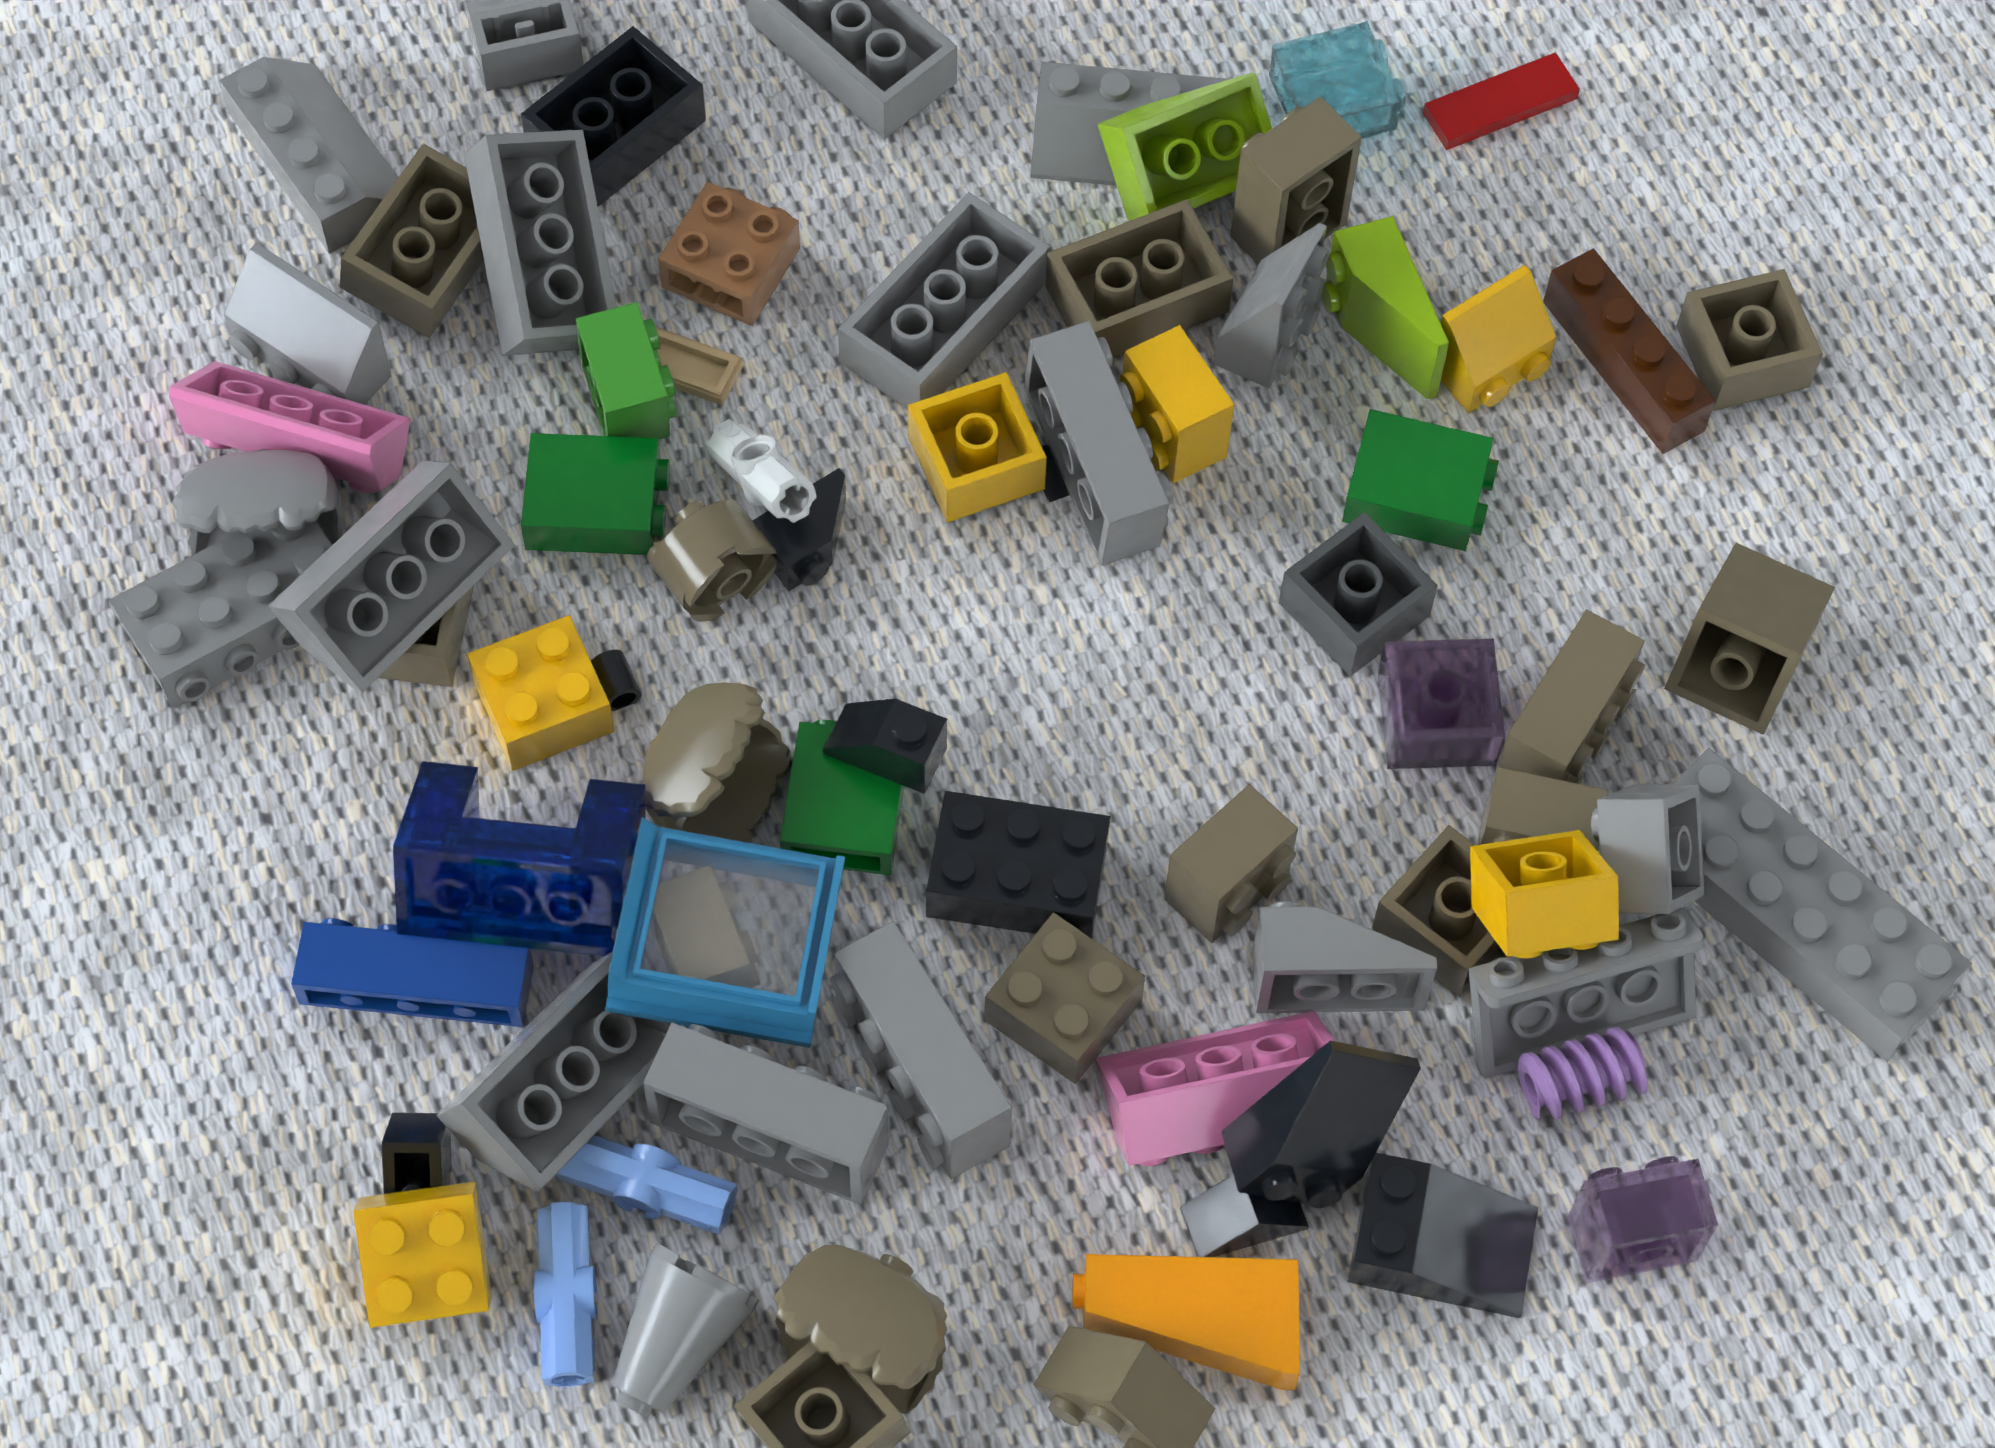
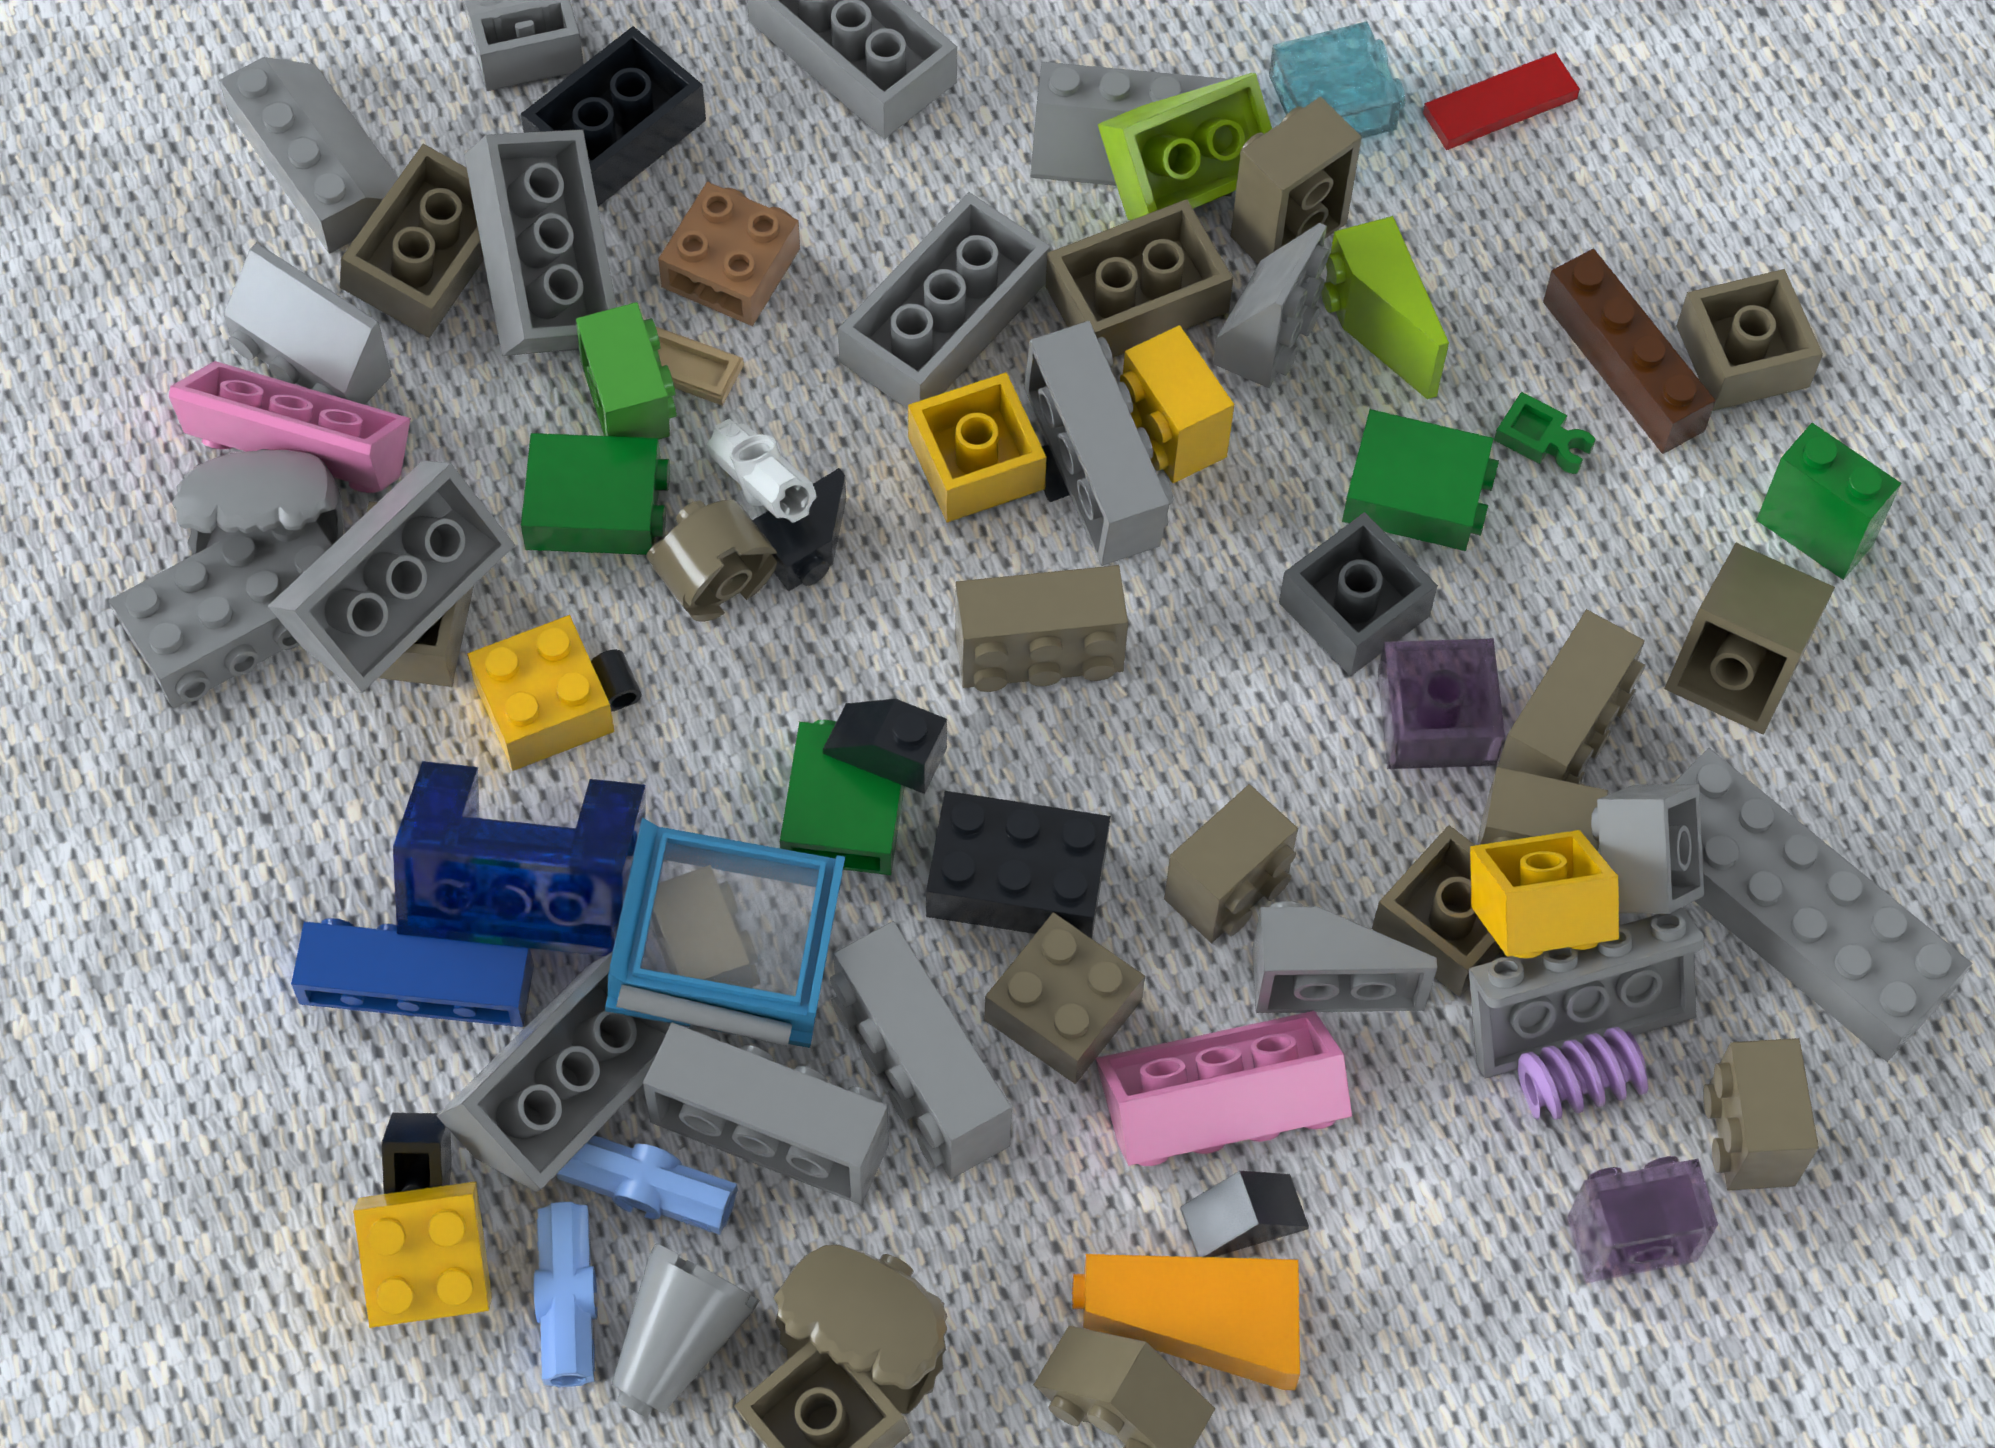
(704, 1015): none -> light grey bar
(714, 763): dark tan animal -> none
(1040, 627): none -> dark tan brick
(1319, 1125): black slope -> none
(1442, 1237): black slope -> none
(1497, 341): yellow slope -> none
(1539, 429): none -> green plate
(1761, 1114): none -> dark tan brick
(1828, 501): none -> green brick

